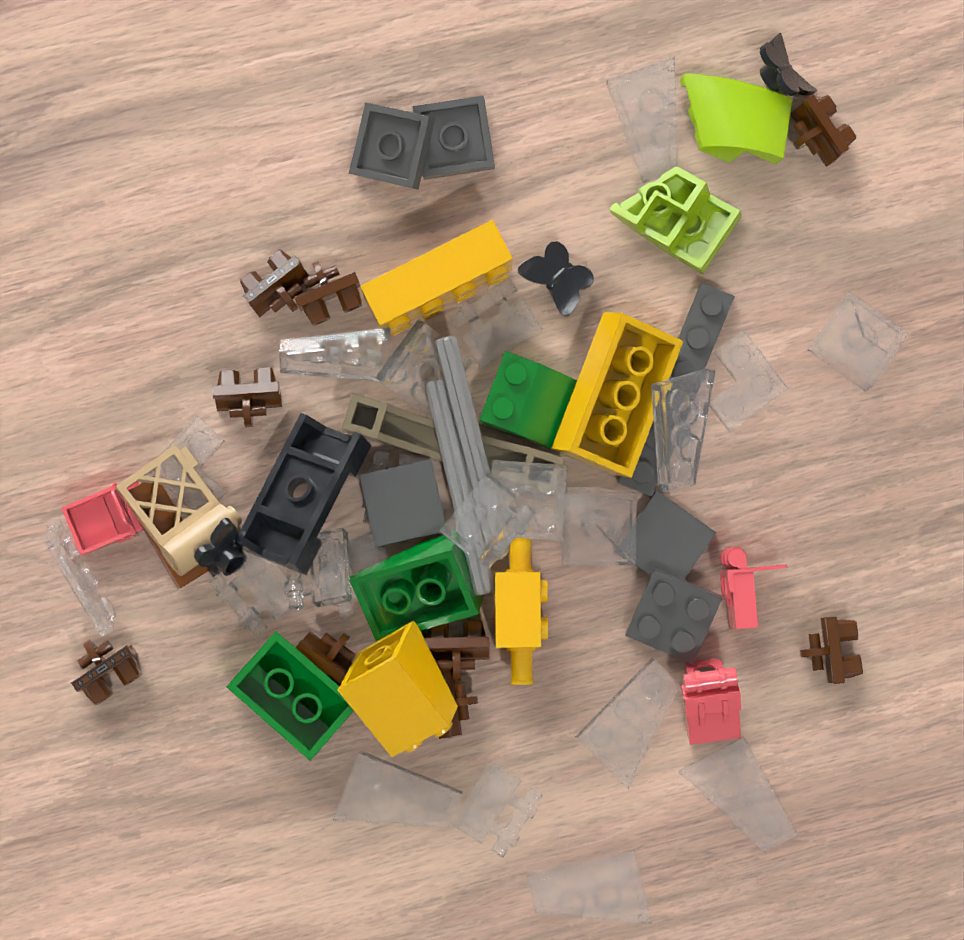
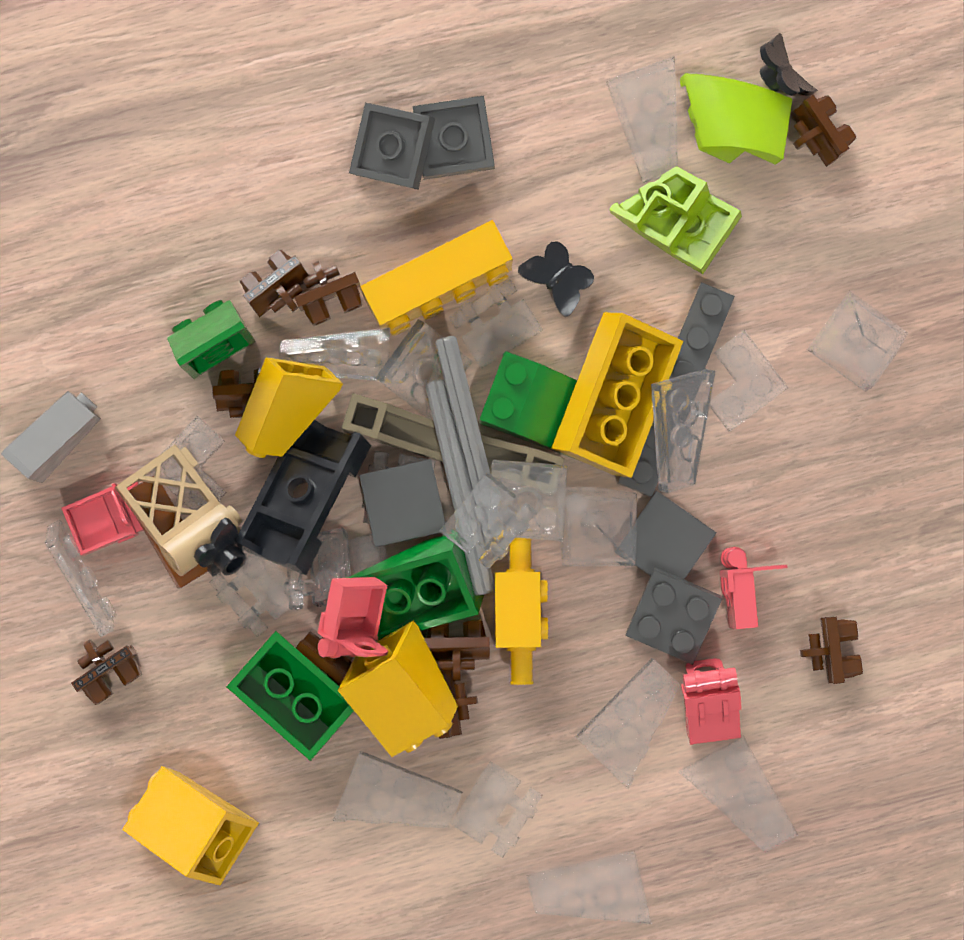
(52, 436): none -> light grey slope
(189, 826): none -> yellow slope
(209, 339): none -> green slope
(284, 405): none -> yellow slope
(352, 618): none -> coral piece

